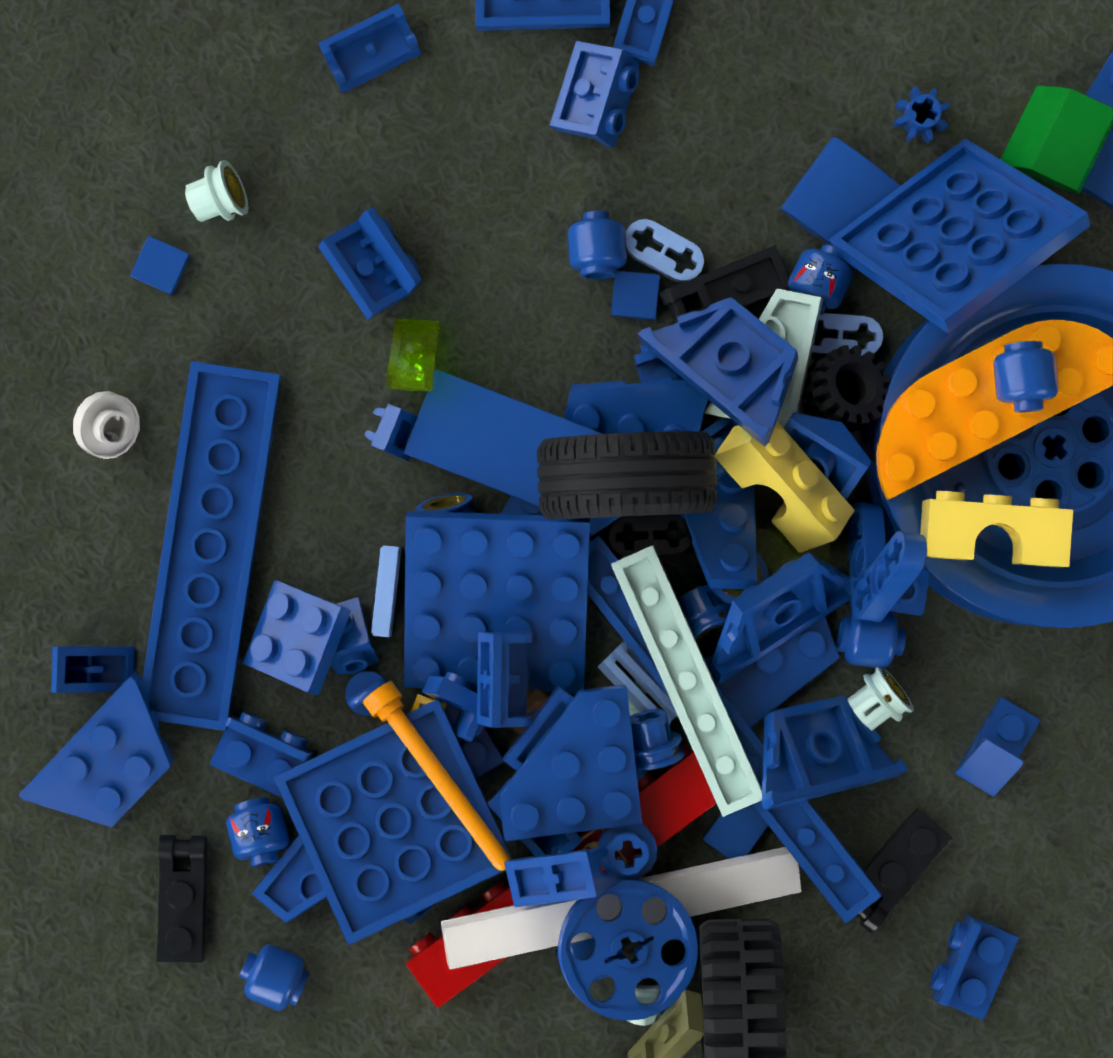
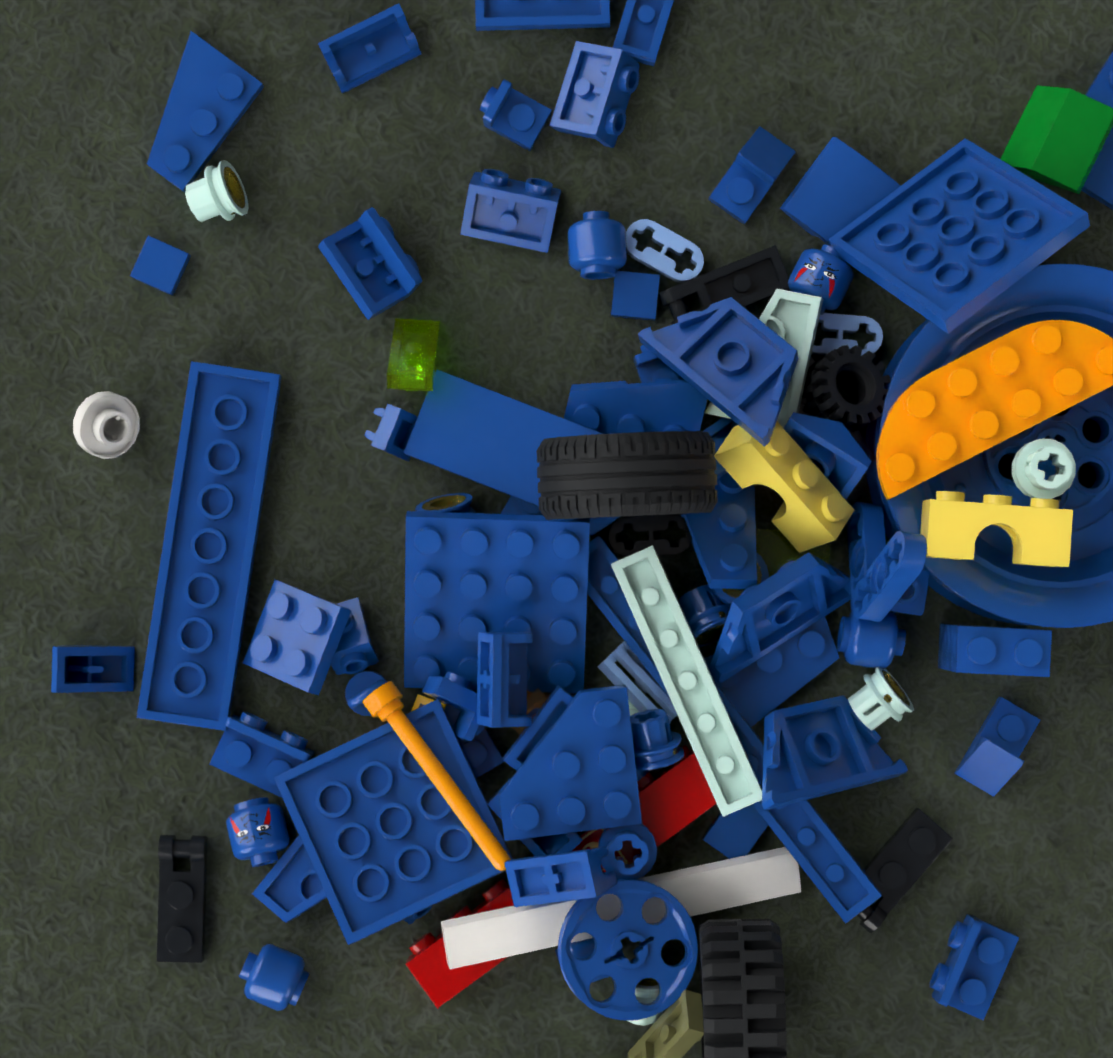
(106, 761): blue wing -> none
(200, 111): none -> blue wing
(386, 591): light blue tile -> none
(510, 210): none -> blue bracket
(514, 115): none -> blue bracket
(751, 175): none -> blue slope
(909, 115): blue gear -> none
(994, 650): none -> blue brick
(1026, 376): blue head -> none
(1031, 479): none -> light aqua piece

